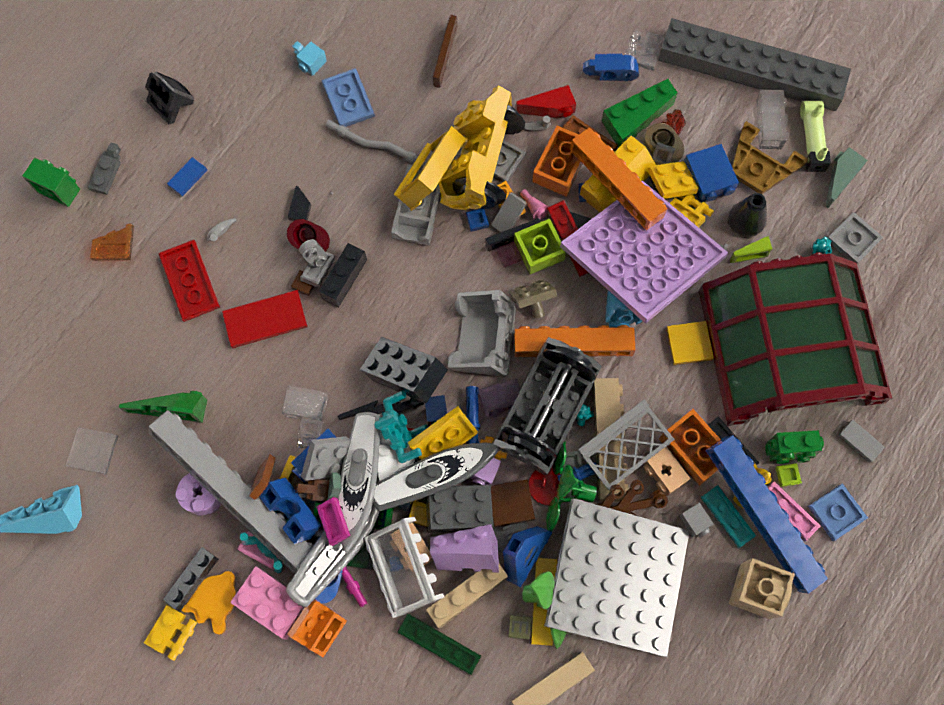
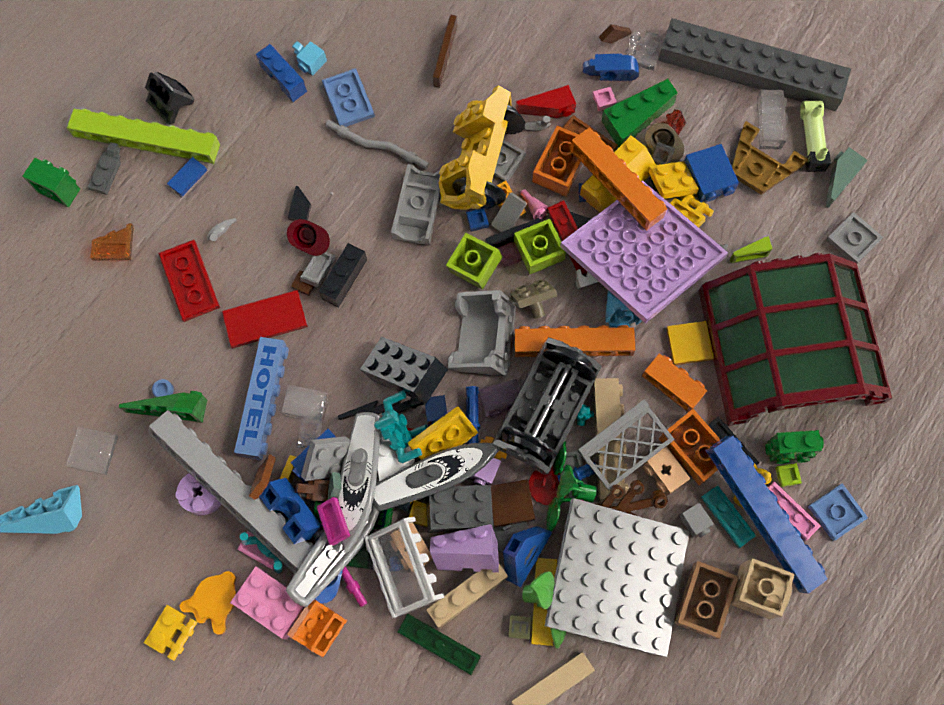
(143, 135): none -> lime brick
(162, 388): none -> medium blue tile
(190, 579): plate -> none
(261, 398): none -> medium blue brick
(286, 76): none -> blue arch
(313, 253): light grey plate -> none
(444, 151): yellow piece -> none
(474, 261): none -> lime brick
(582, 281): none -> white tile
(604, 98): none -> bright pink plate
(614, 33): none -> reddish brown tile
(674, 382): none -> orange brick
(706, 600): none -> medium nougat brick
(749, 216): black cone -> none
(822, 246): teal plant -> none
(861, 441): light grey tile -> none

